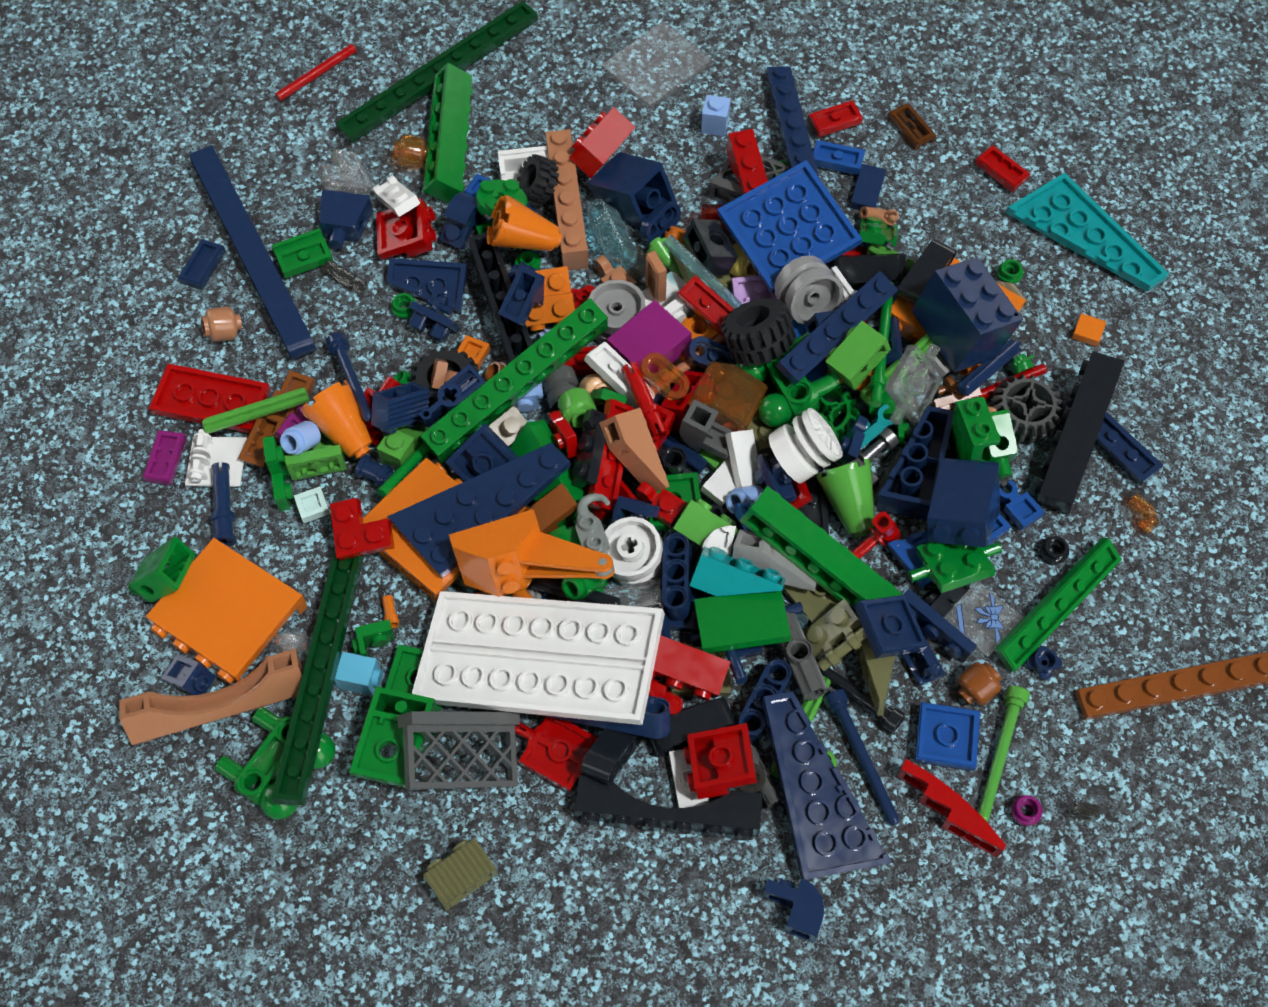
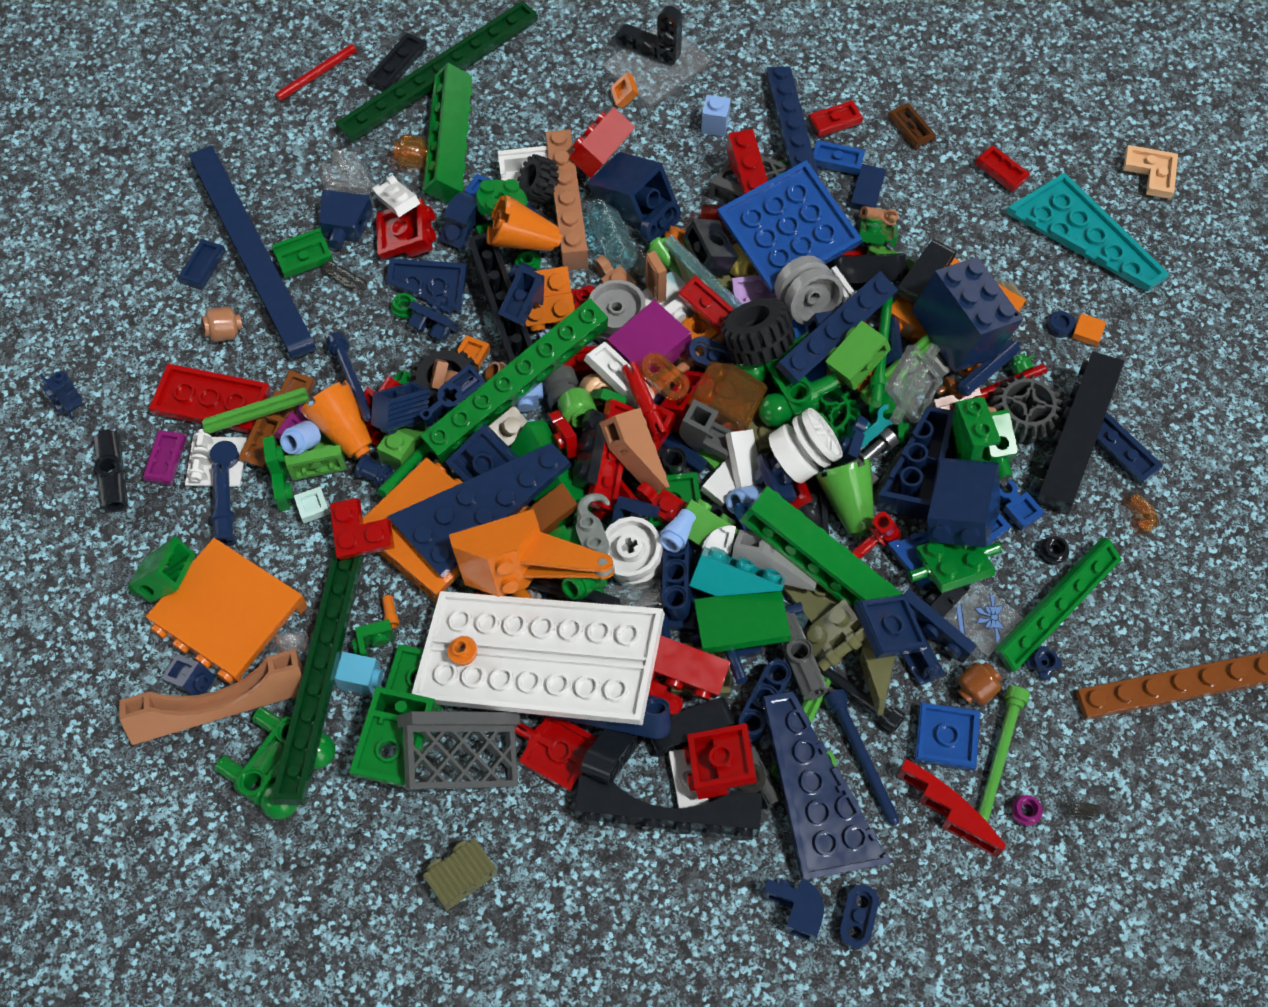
(62, 392): none -> dark blue hinge
(111, 484): none -> black piece
(224, 452): none -> dark blue tile
(396, 62): none -> black tile
(466, 656): none -> orange plate
(624, 90): none -> orange plate
(634, 38): none -> black beam
(676, 533): none -> light blue cone
(859, 918): none -> dark blue plate
(1010, 266): green plate -> none
(1060, 324): none -> dark blue tile
(1159, 167): none -> light nougat plate

